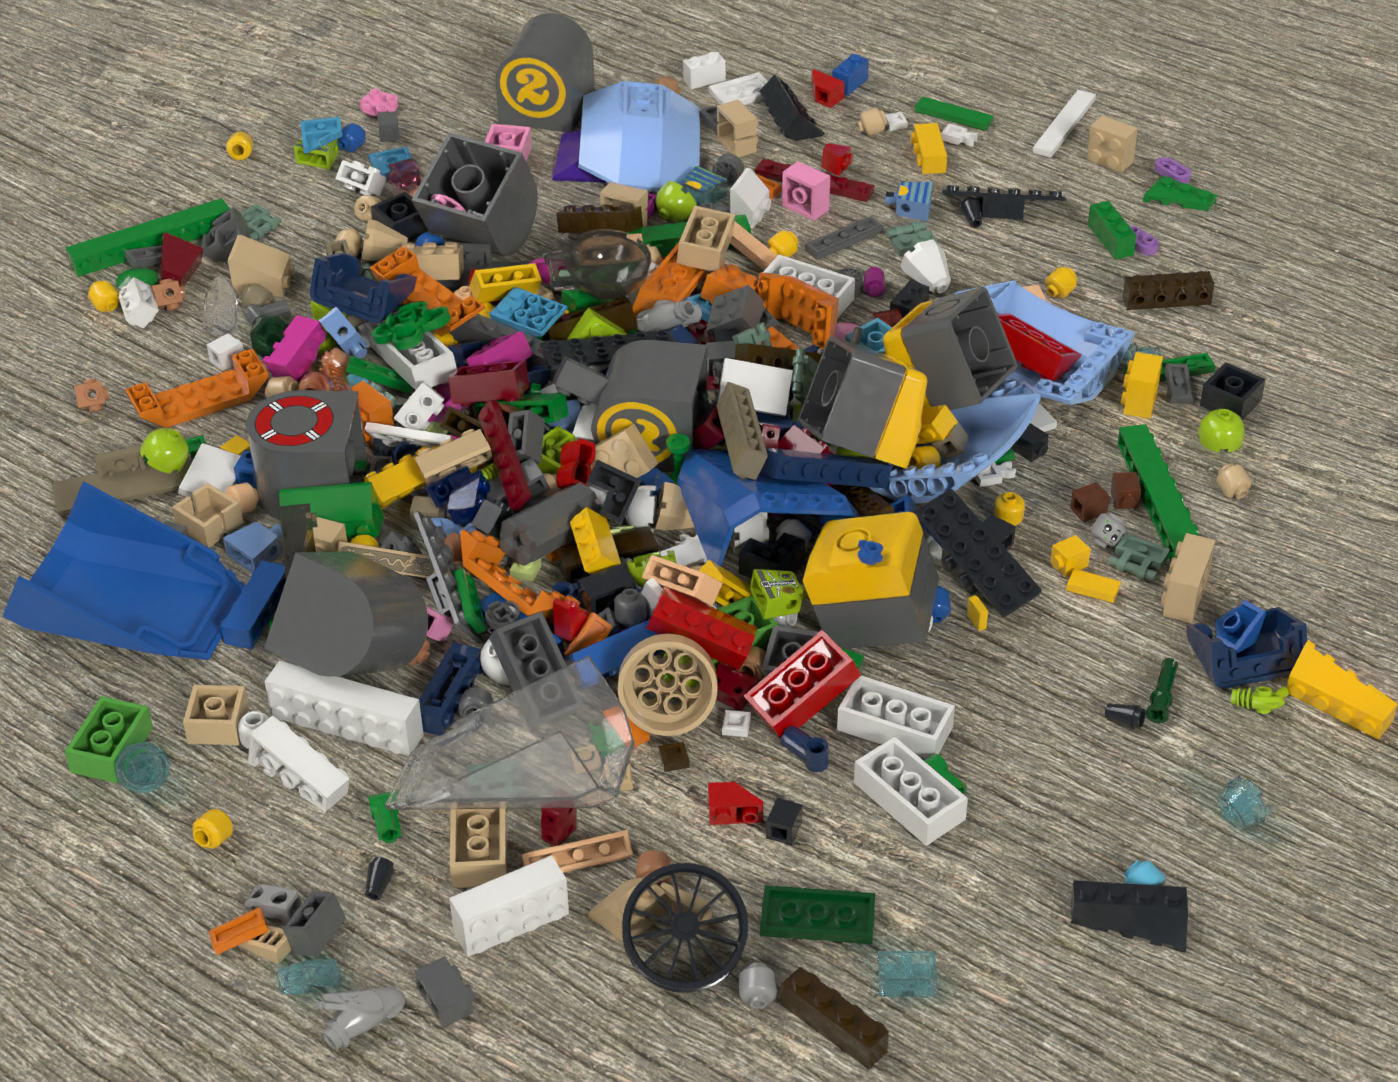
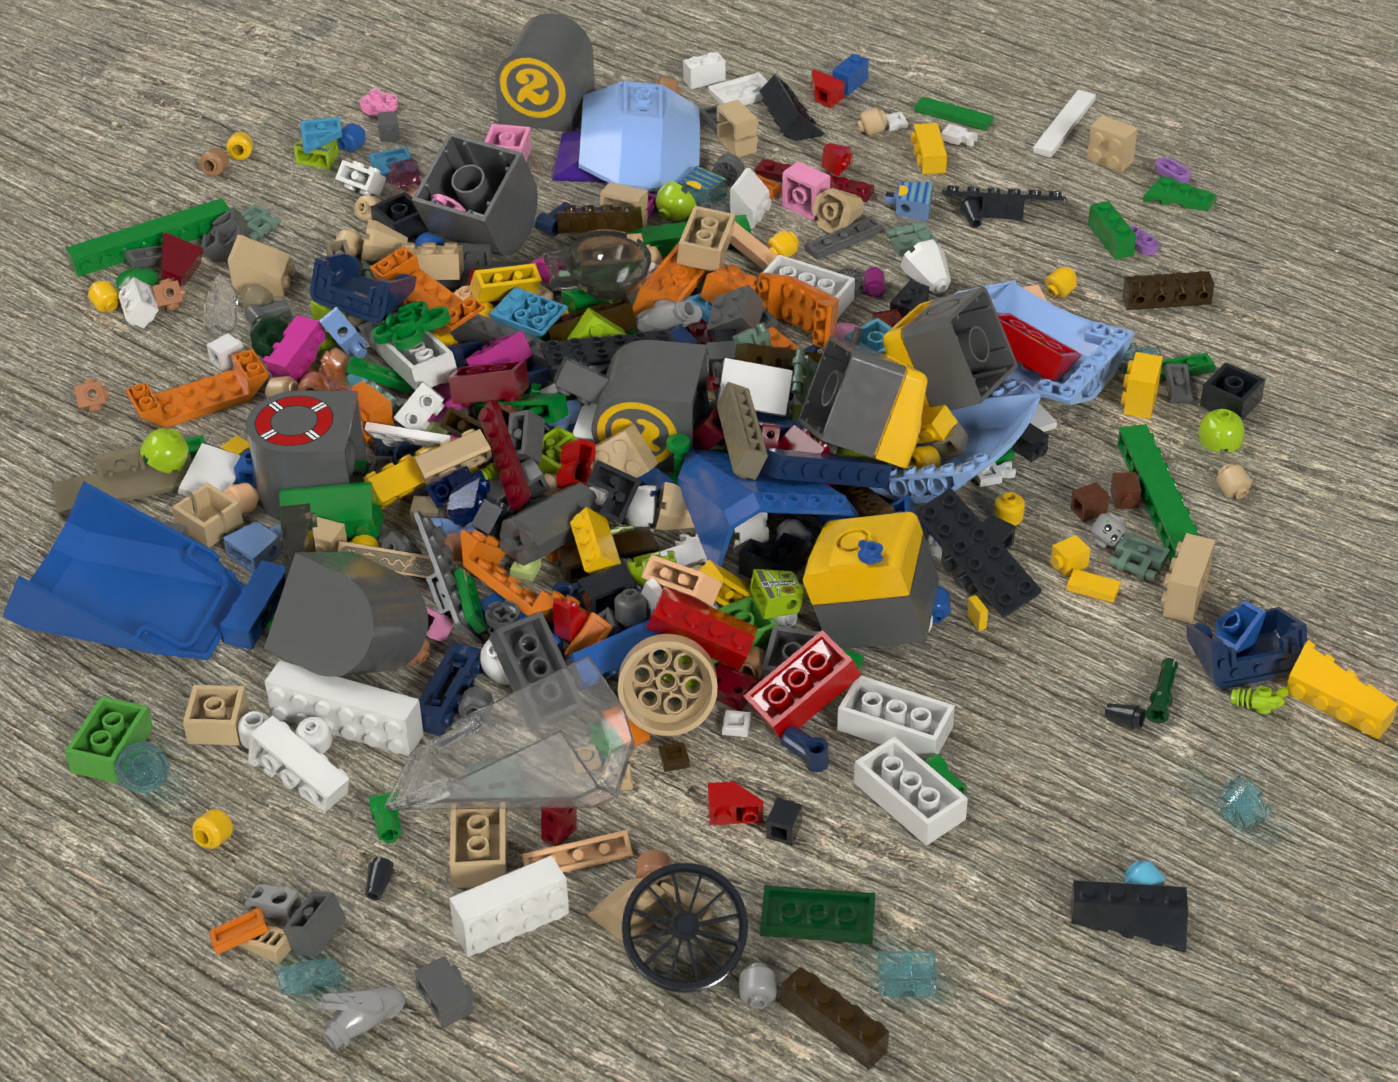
(214, 161): none -> medium nougat head
(316, 733): none -> white head
(548, 222): none -> dark blue piece
(836, 209): none -> tan cone

